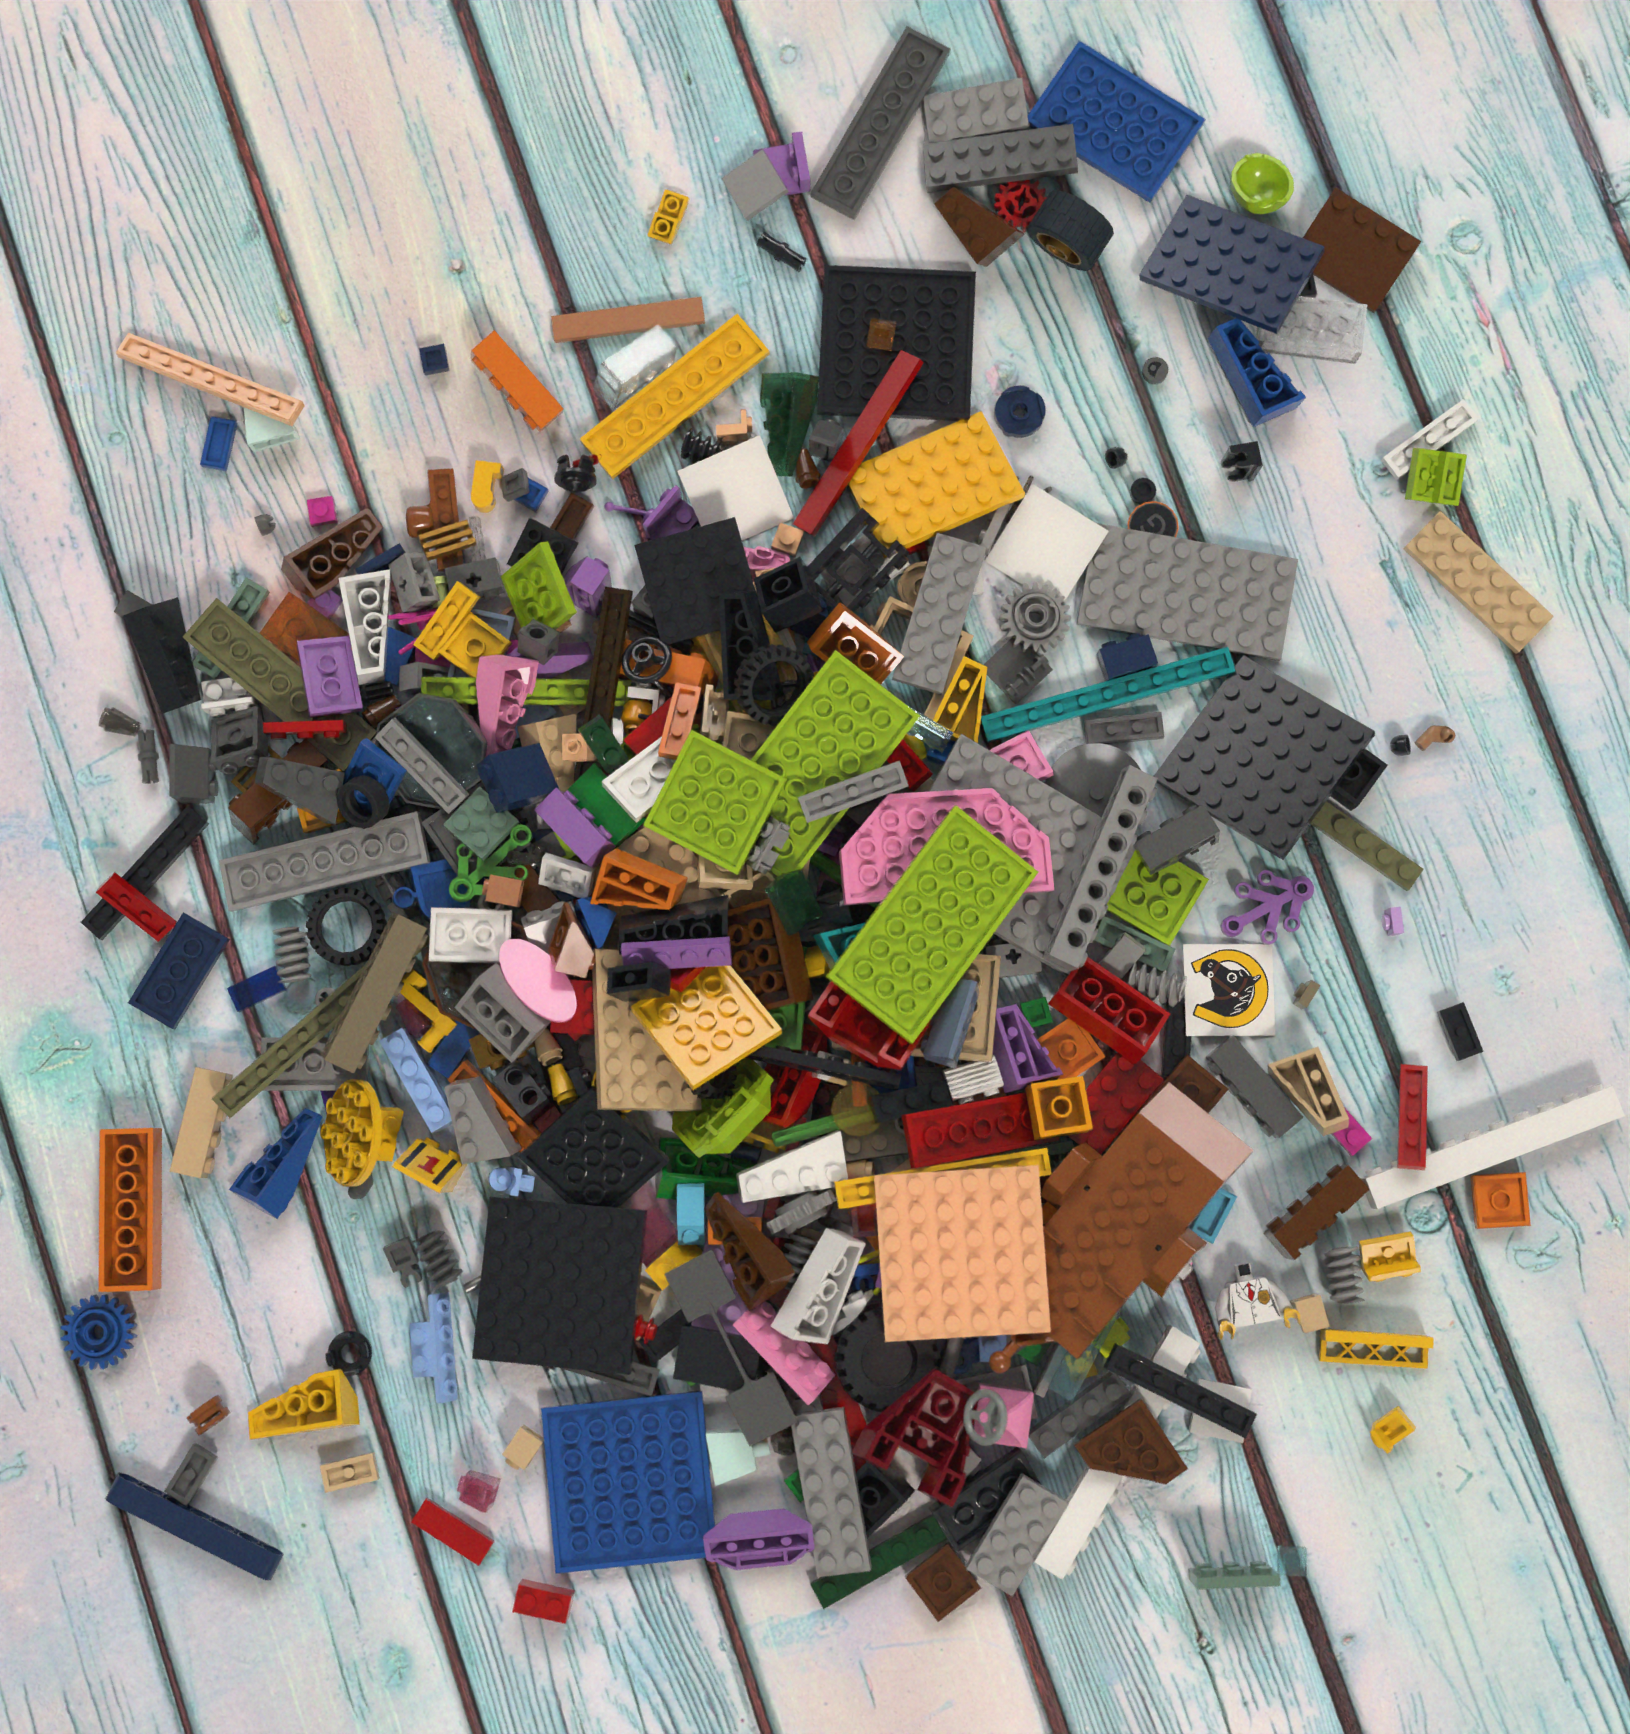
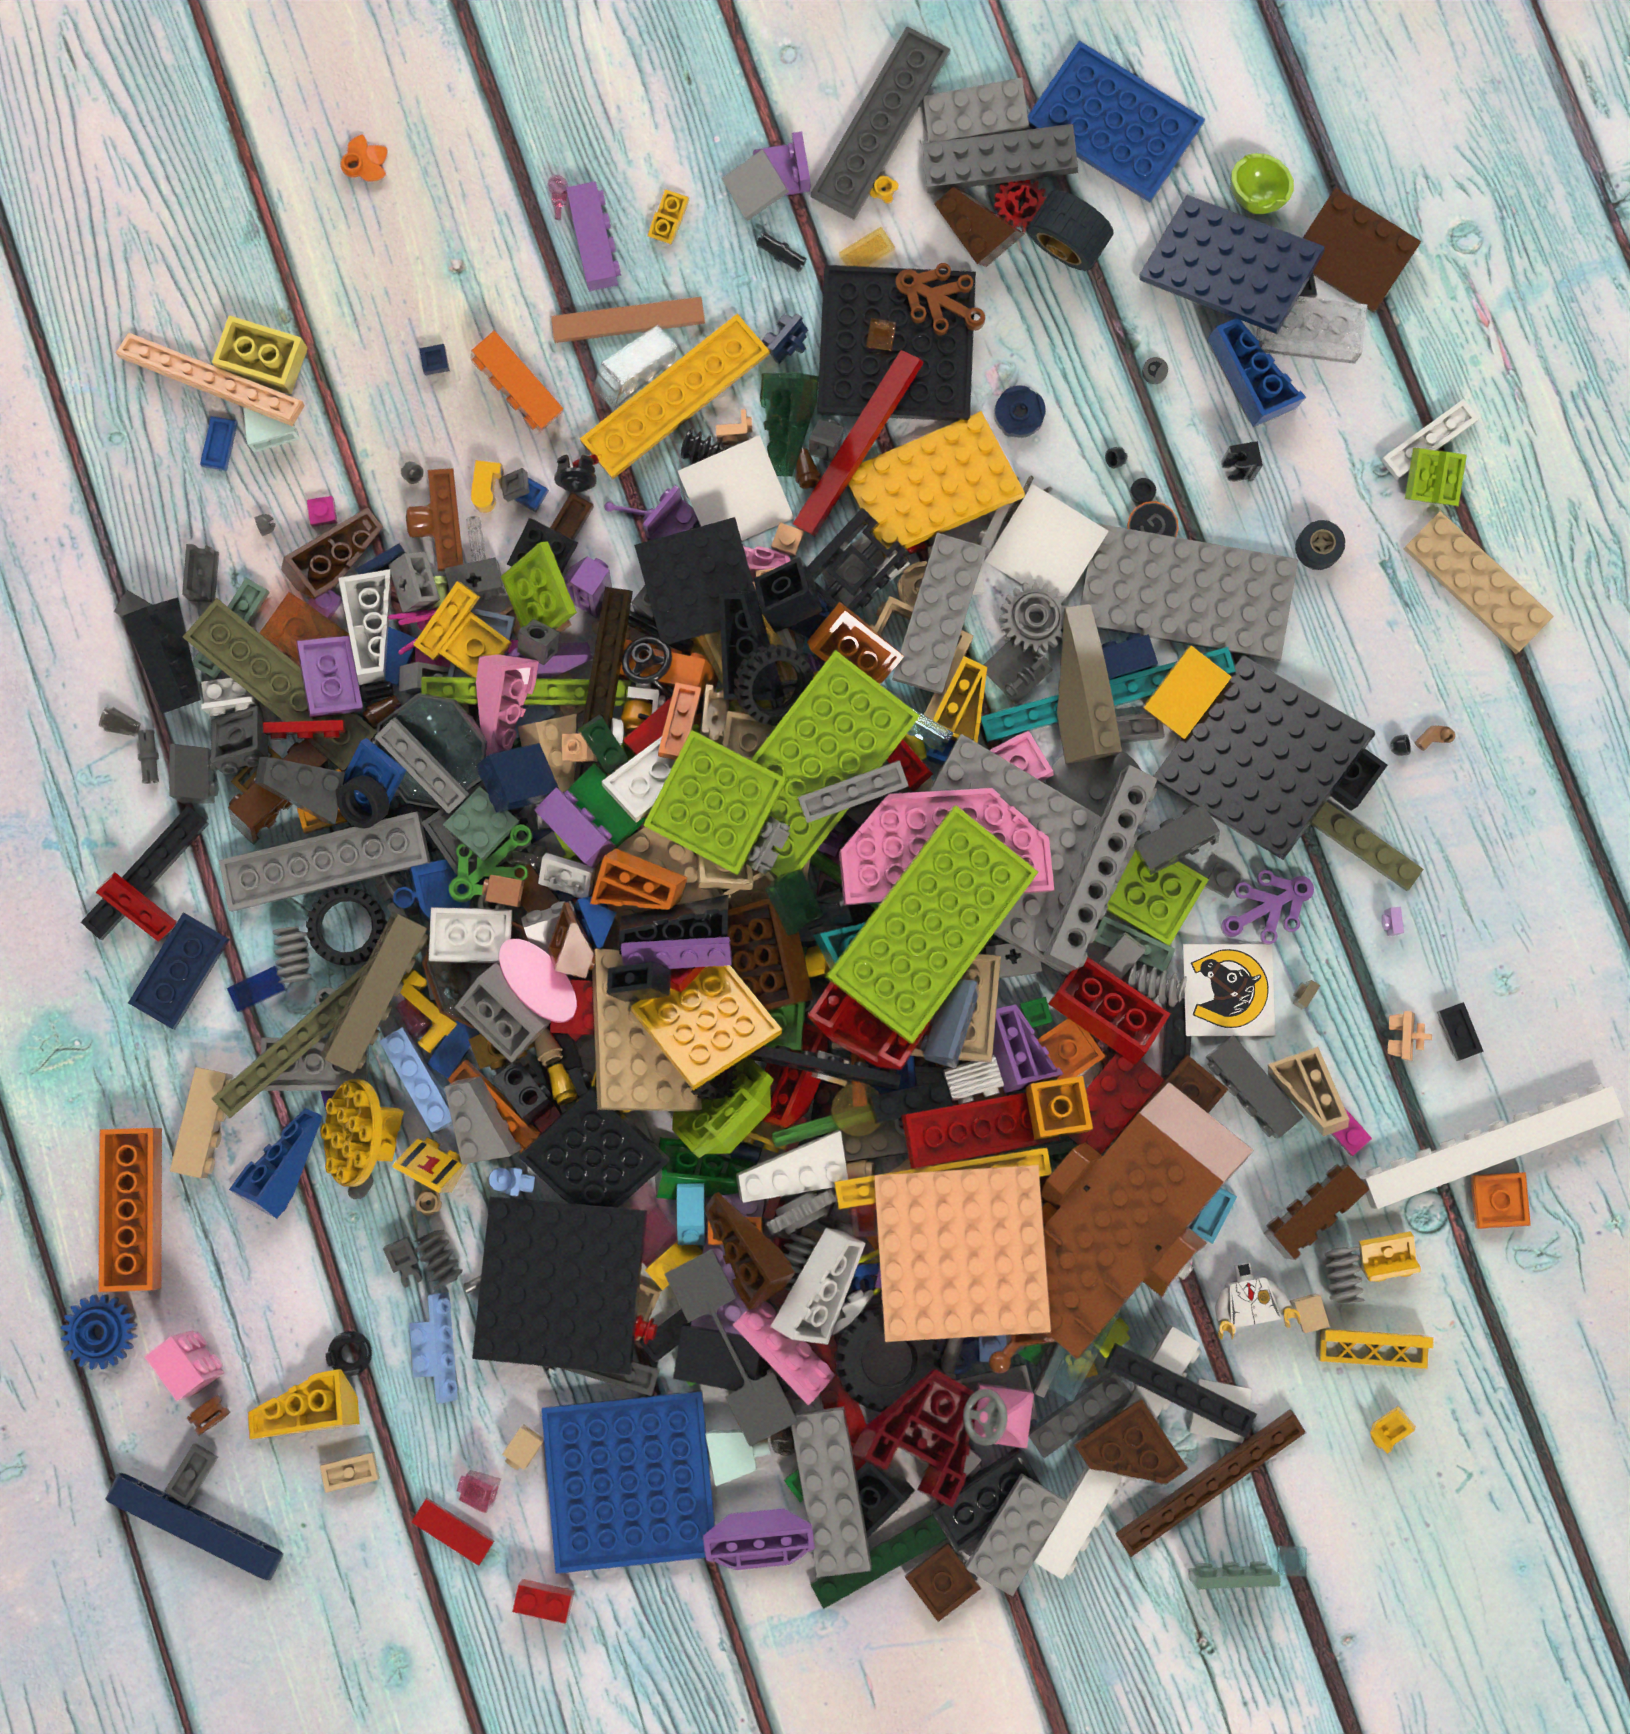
(185, 1364): none -> bright pink brick
(200, 573): none -> dark grey hinge
(260, 354): none -> light yellow brick
(367, 157): none -> orange plate
(416, 476): none -> dark grey hinge
(434, 1197): none -> tan plate
(463, 525): pearl gold tile -> none
(558, 191): none -> clear pink piece
(592, 236): none -> medium lavender brick
(788, 340): none -> dark blue hips
(867, 249): none -> clear yellow tile
(884, 182): none -> yellow plate
(937, 297): none -> dark orange plant
(1085, 695): none -> dark tan wedge
(1187, 692): none -> yellow tile
(1210, 1483): none -> reddish brown tile
(1222, 880): none -> dark grey plate
(1324, 536): none -> black wheel
(1405, 1023): none -> light nougat hips
(1412, 1117): red plate -> none

